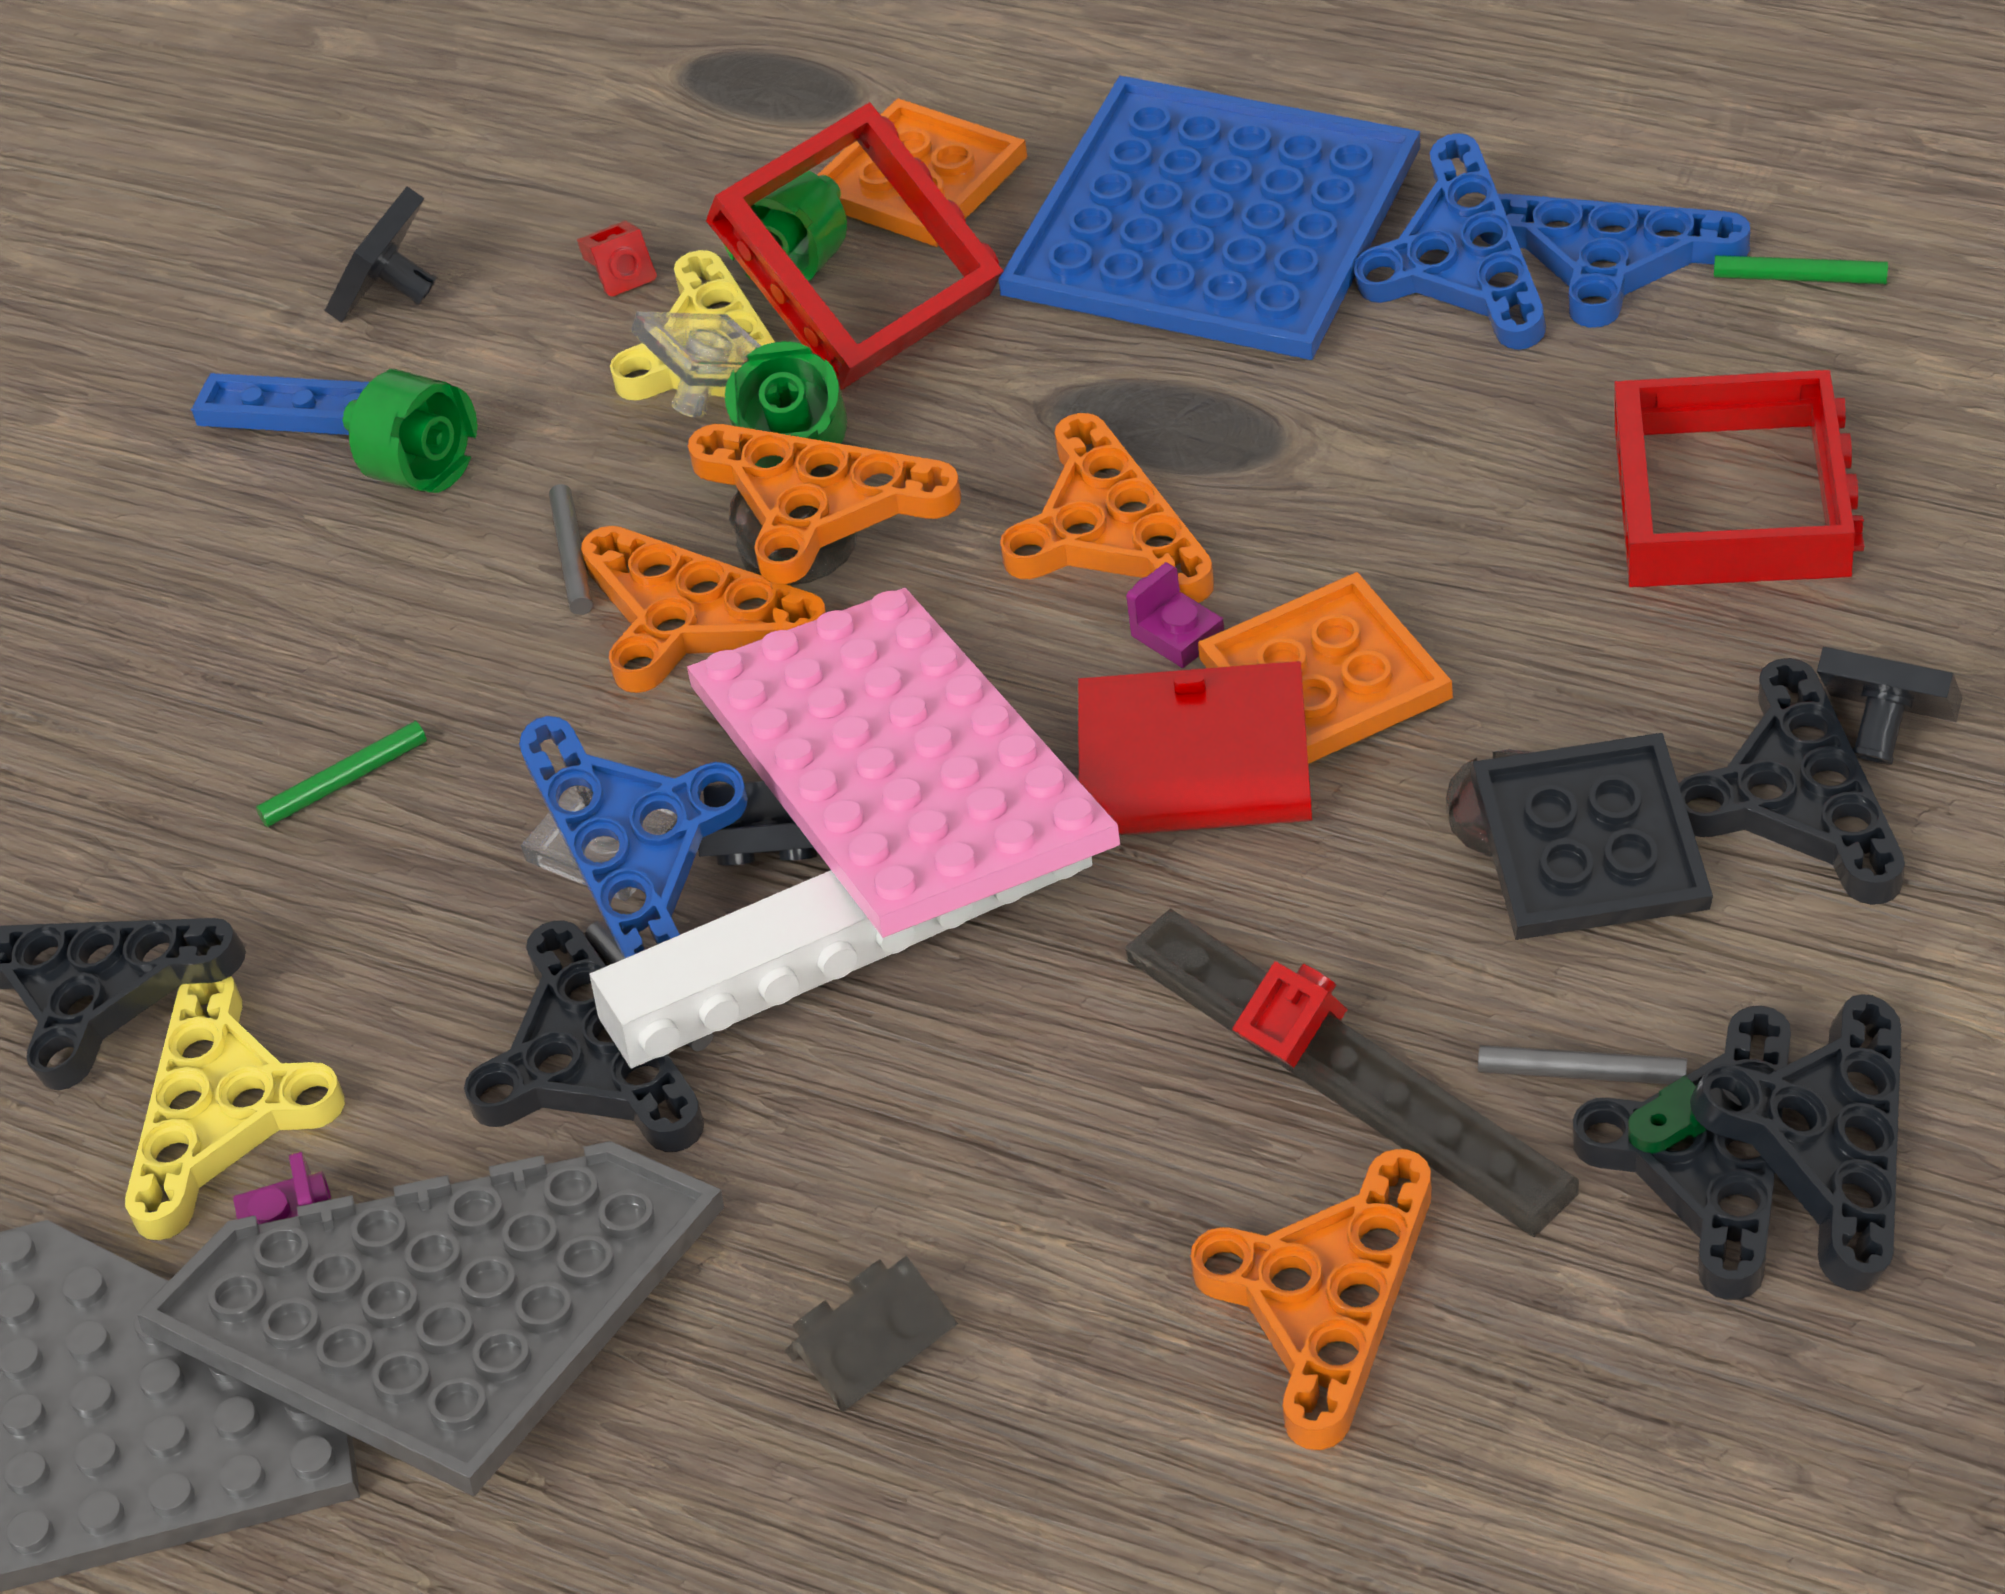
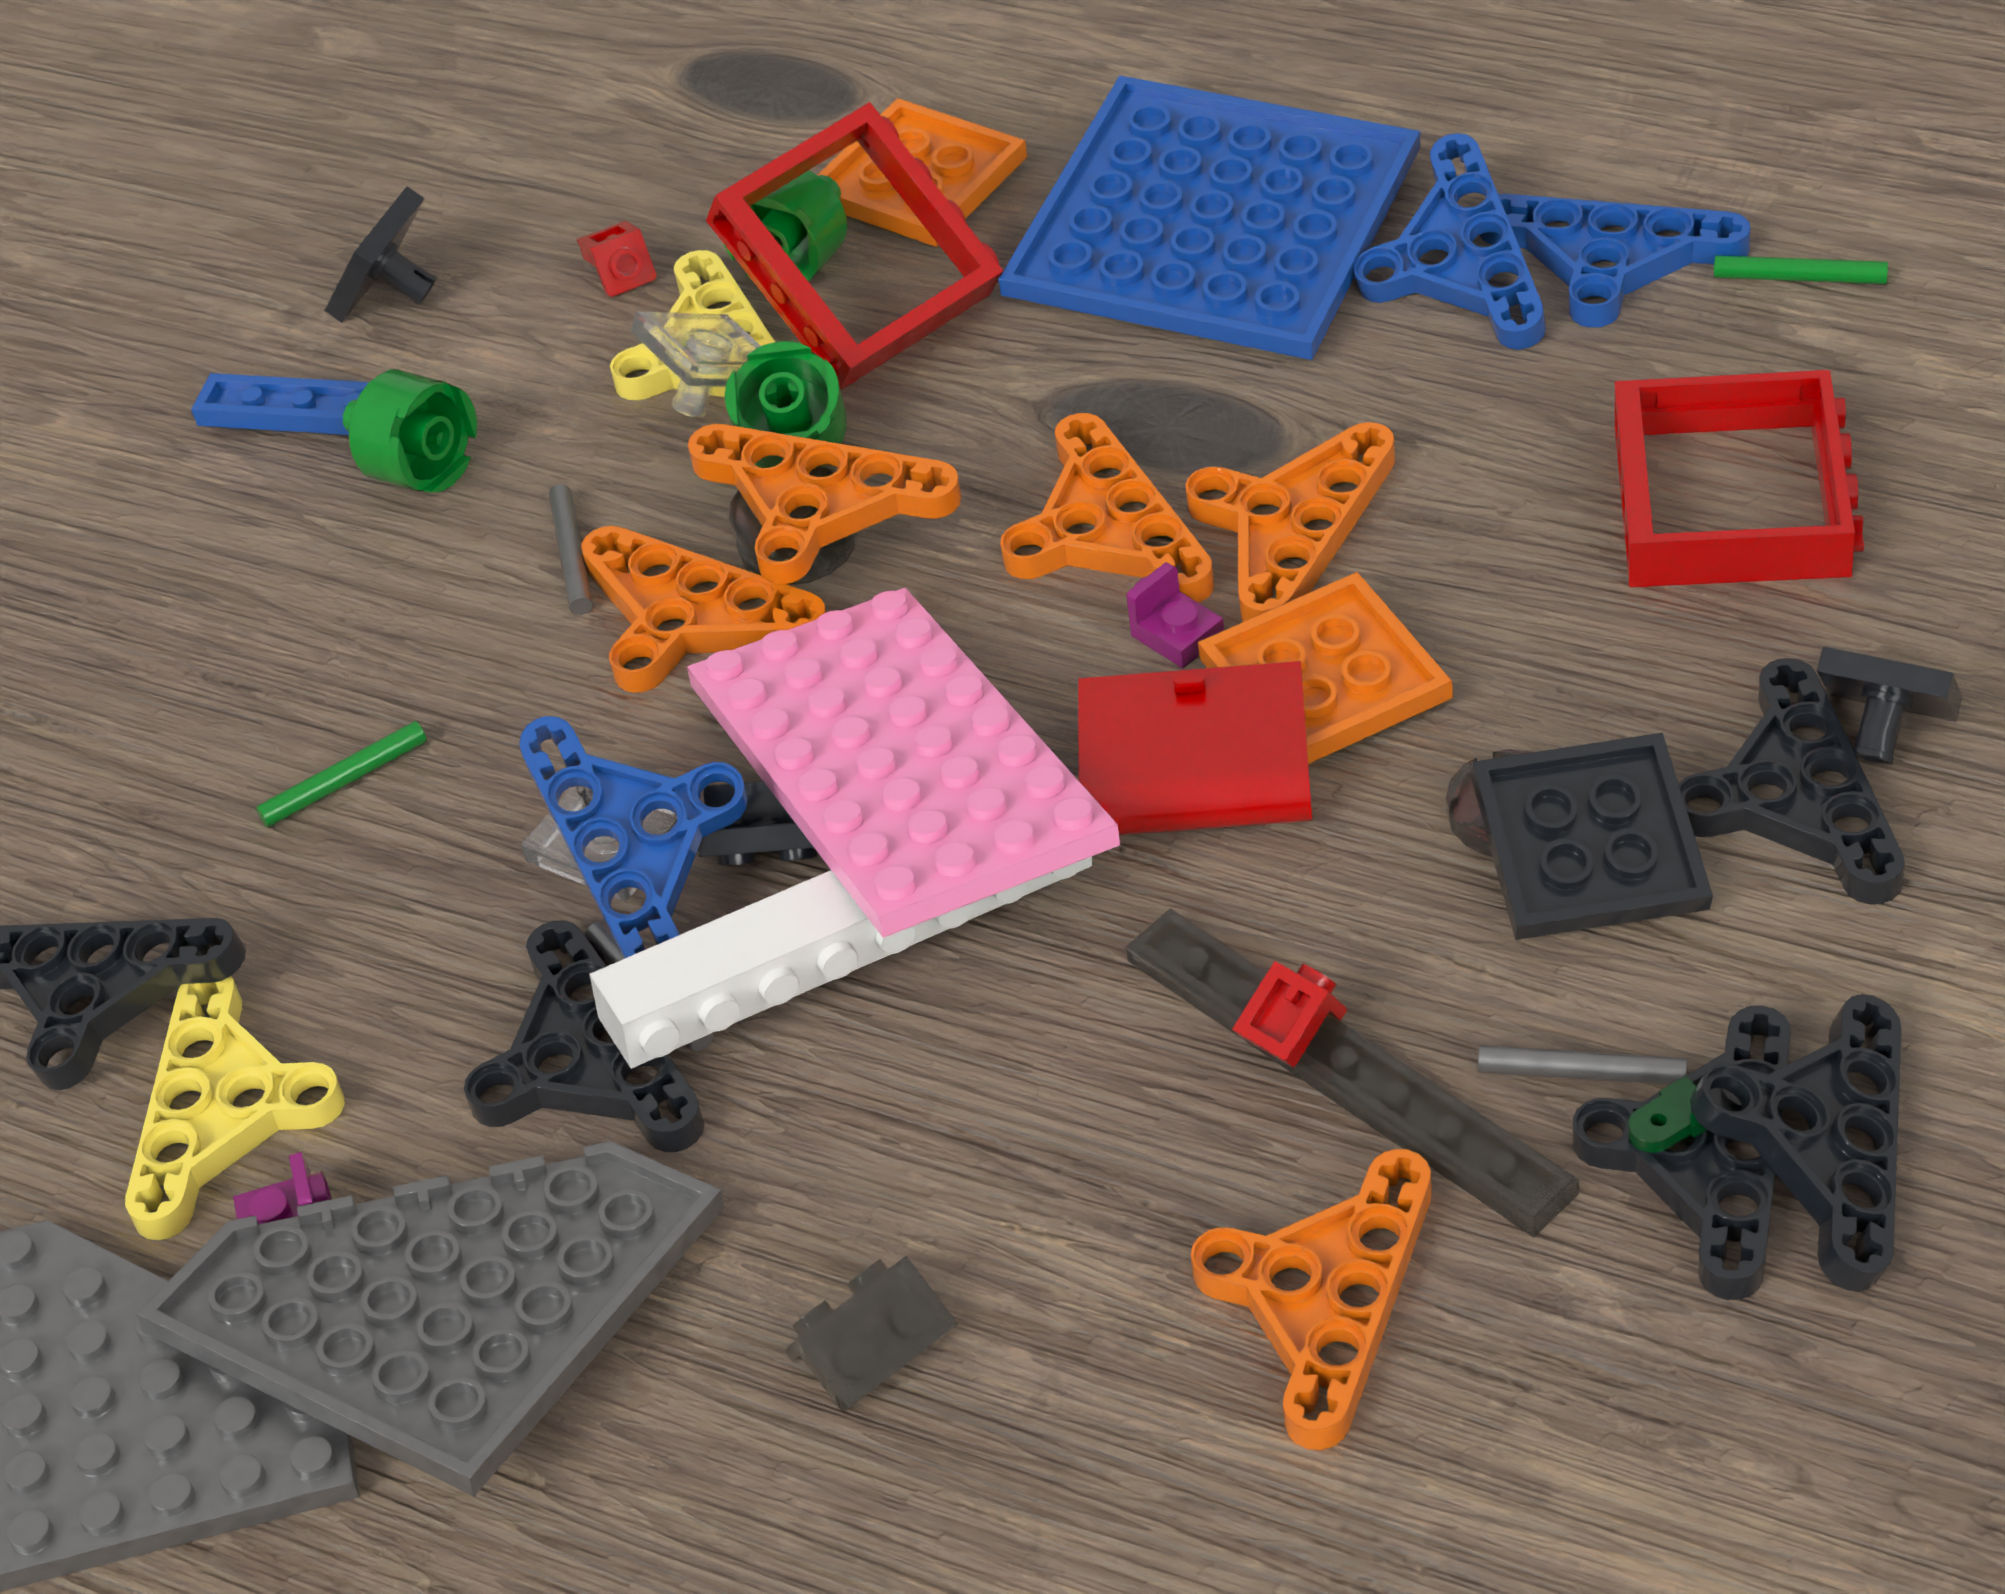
(1302, 496): none -> orange beam

